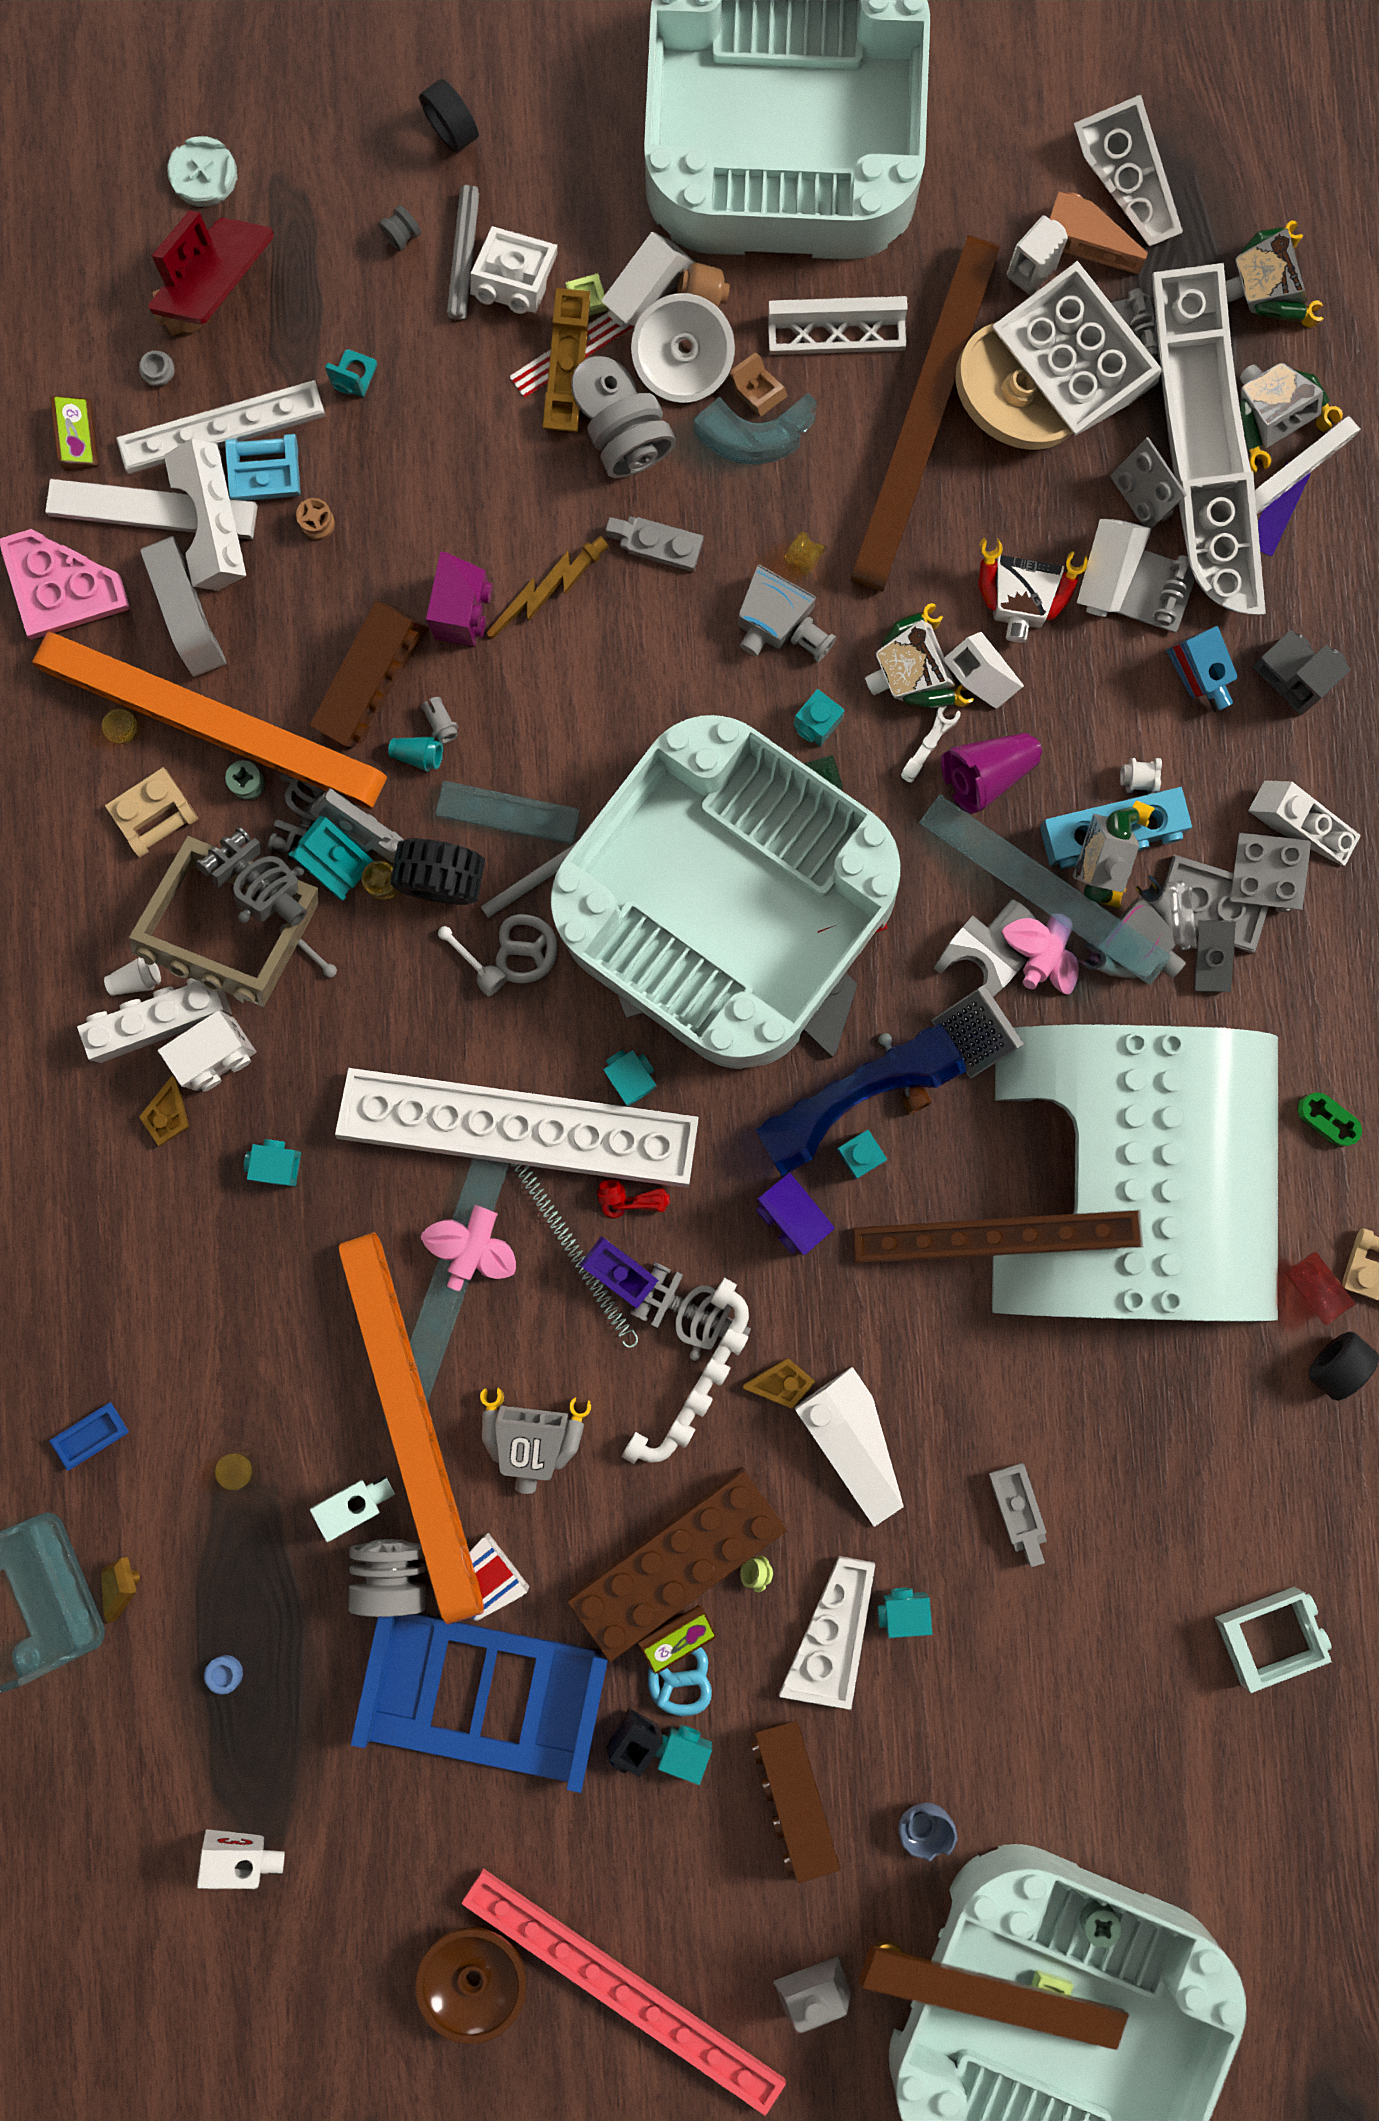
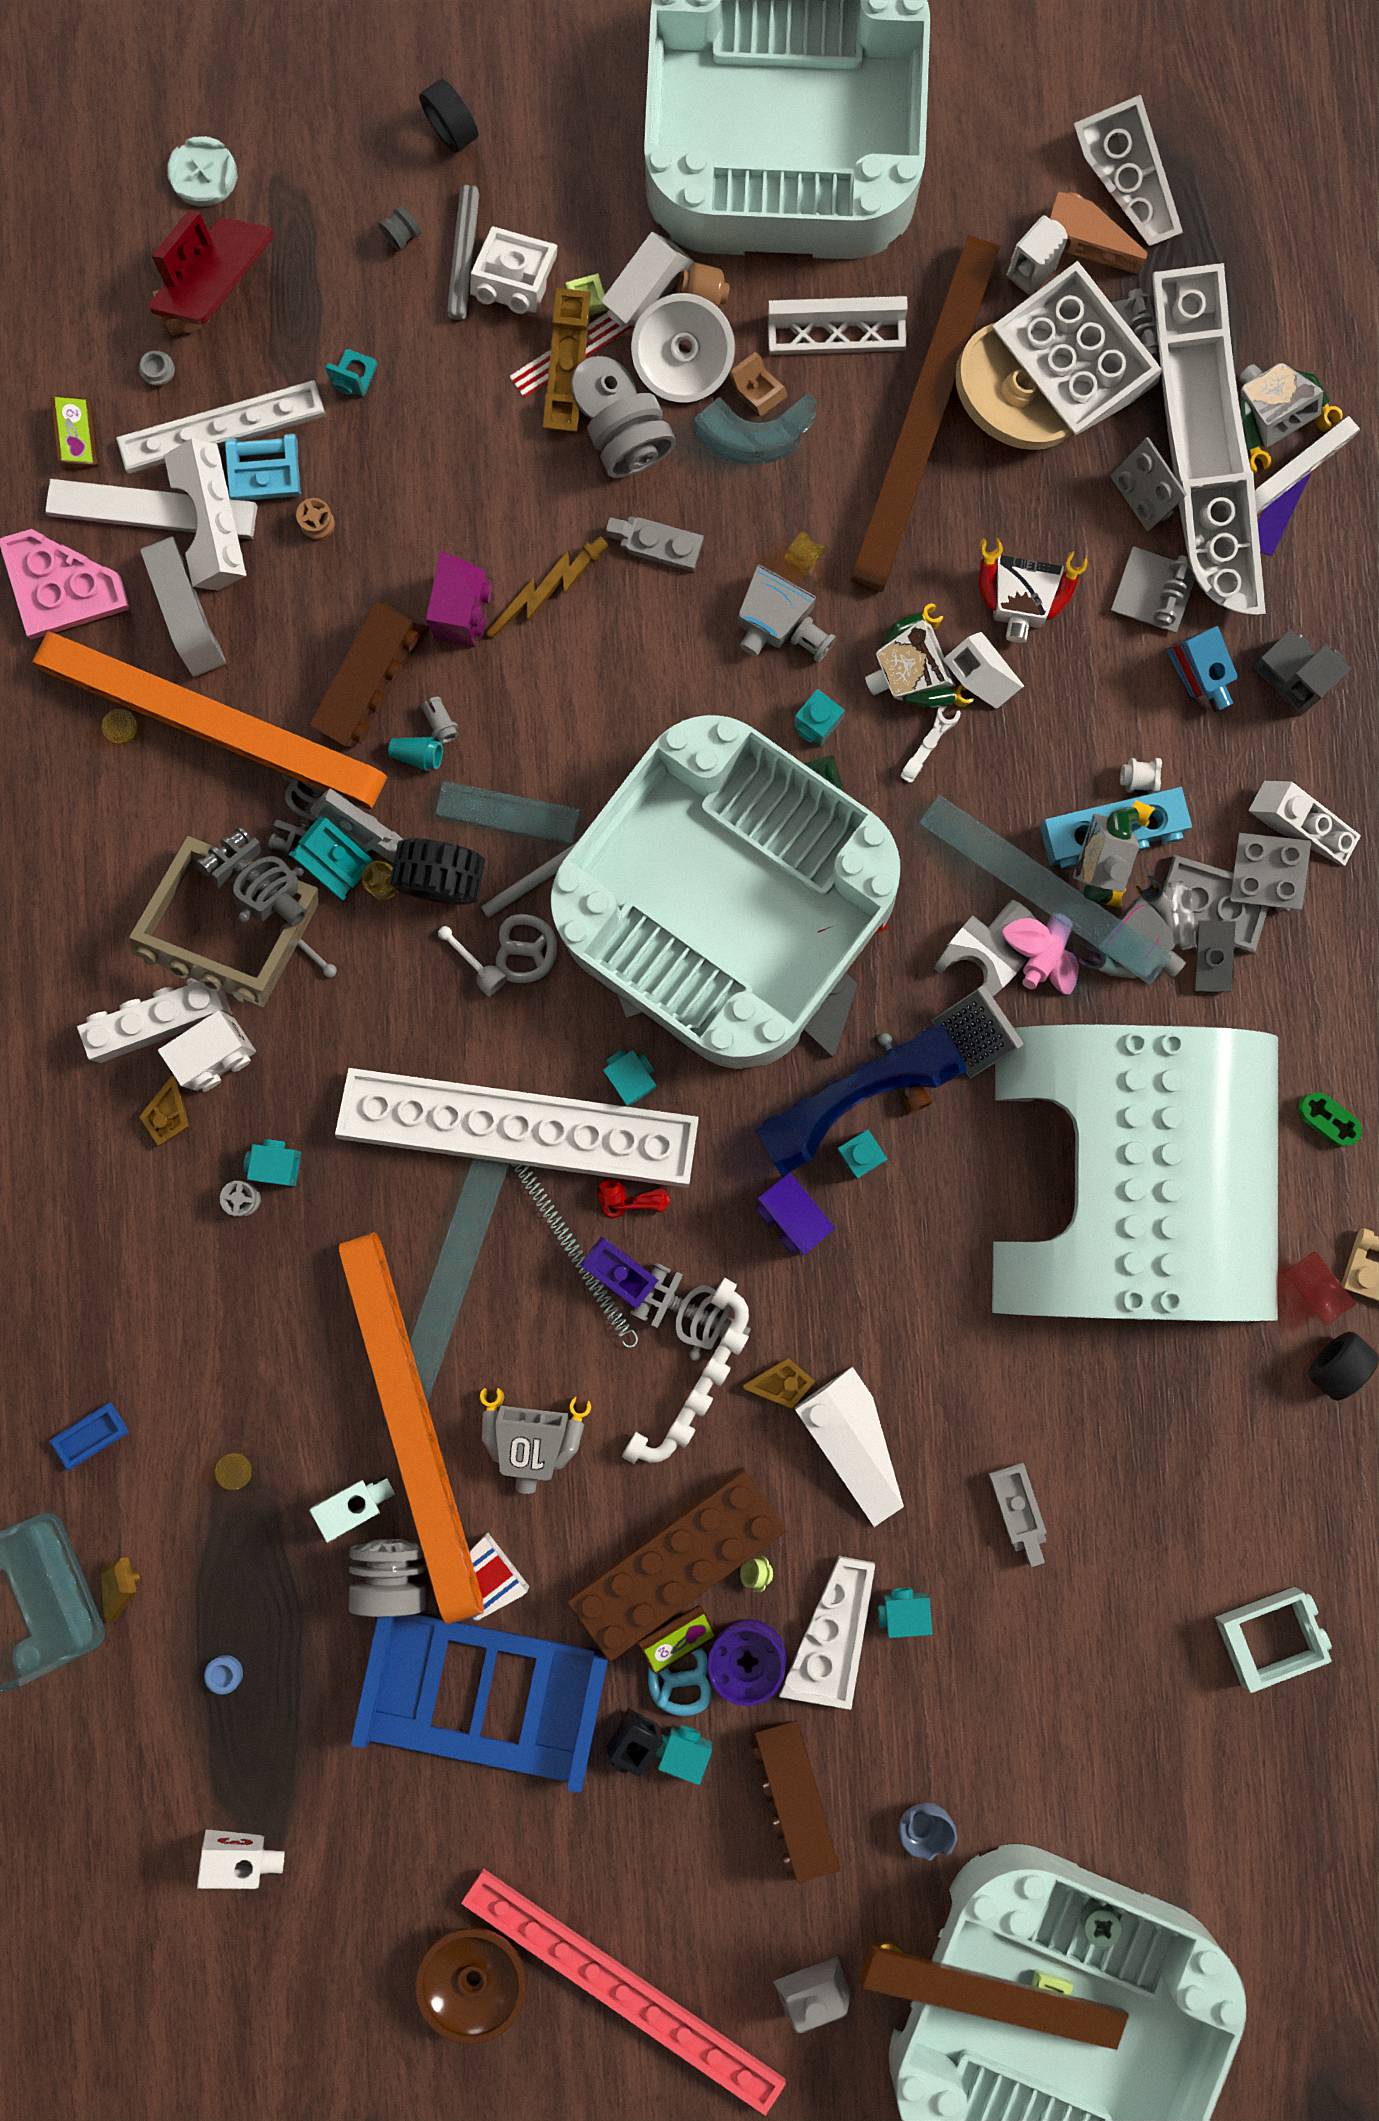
(133, 978): white cone -> none
(147, 802): tan plate -> none
(232, 1197): none -> light grey wheel
(250, 785): sand green wheel -> none
(470, 1248): bright pink plant -> none
(732, 1678): none -> dark purple wheel
(988, 768): magenta cone -> none
(999, 1236): reddish brown tile -> none
(1112, 565): white slope -> none
(1273, 278): torso -> none

